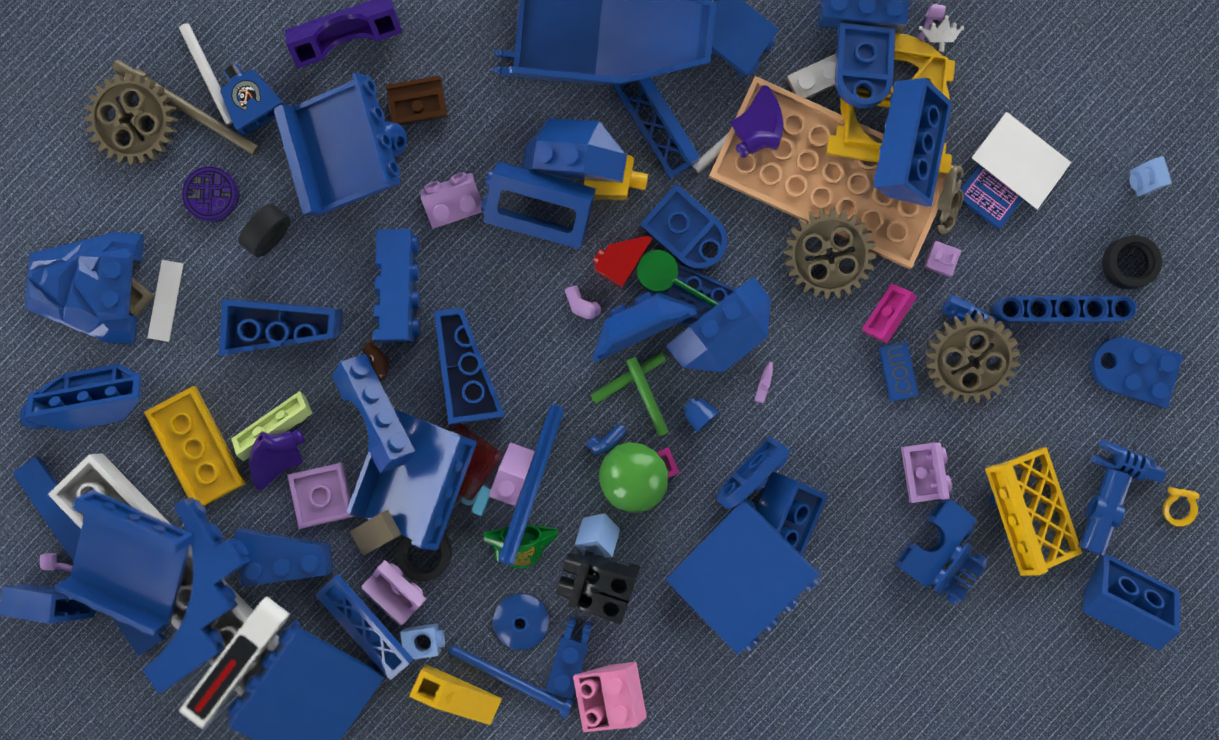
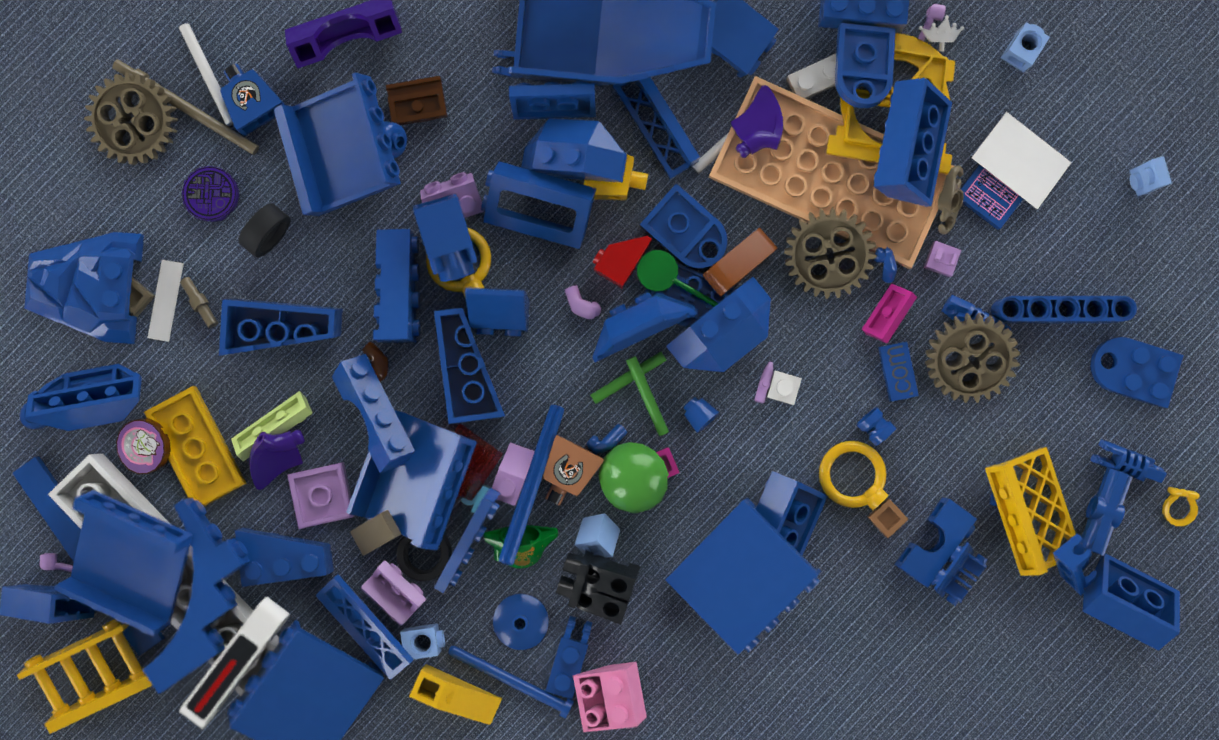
(88, 701): none -> yellow fence
(143, 446): none -> tile
(199, 302): none -> dark tan bar
(446, 237): none -> blue piece
(463, 550): none -> blue plate
(473, 280): none -> yellow piece
(498, 311): none -> blue slope
(552, 100): none -> blue plate
(569, 469): none -> nougat torso
(740, 261): none -> dark orange beam
(753, 473): blue plate -> none
(783, 387): none -> white plate
(872, 496): none -> yellow piece
(876, 426): none -> blue wheel
(887, 518): none -> medium nougat plate
(889, 268): none -> blue arm
(926, 472): lavender bracket -> none
(1019, 56): none -> light blue brick
(1070, 562): none -> blue hinge
(1152, 256): black tyre -> none

